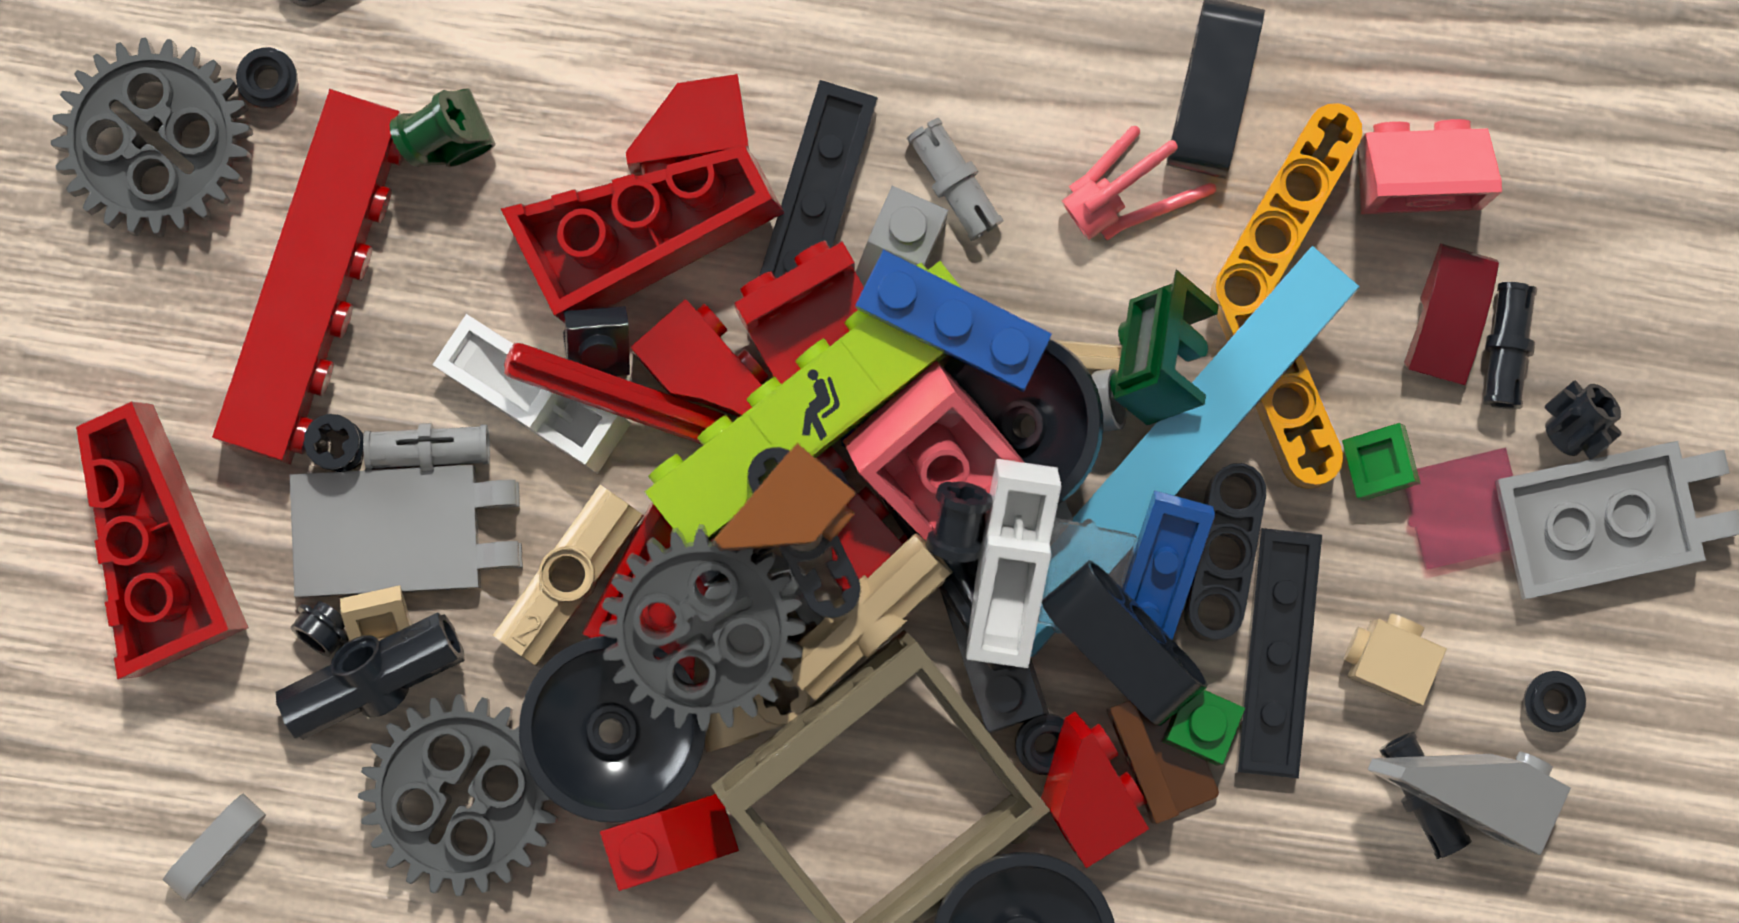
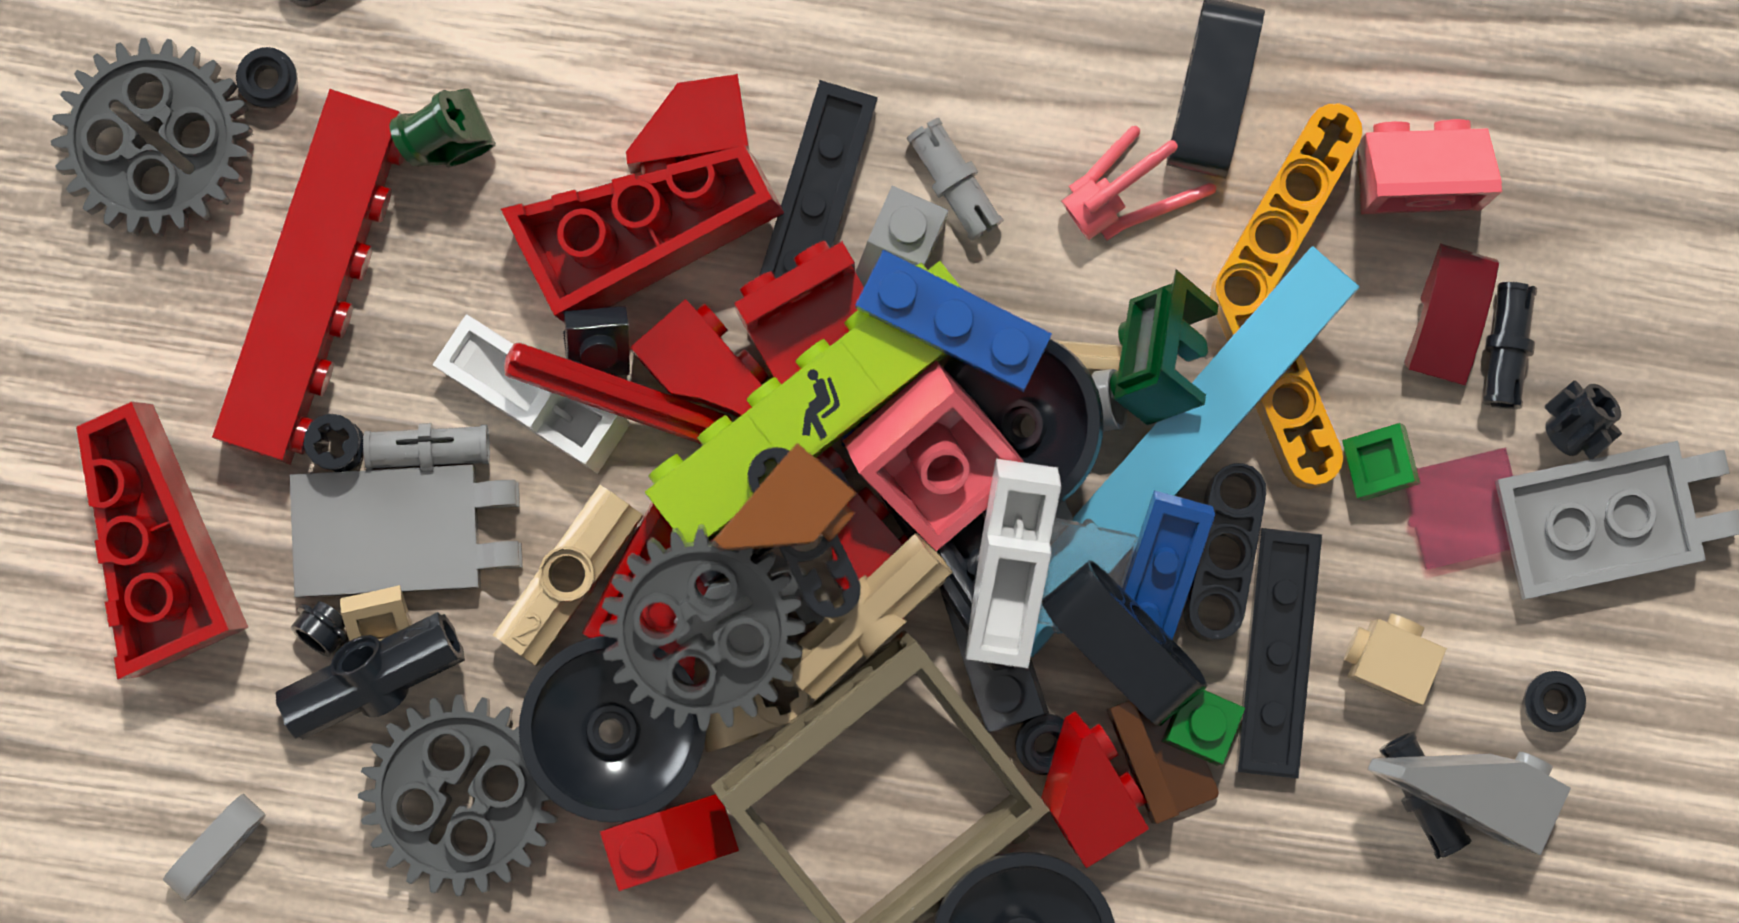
(958, 521): black bush -> none

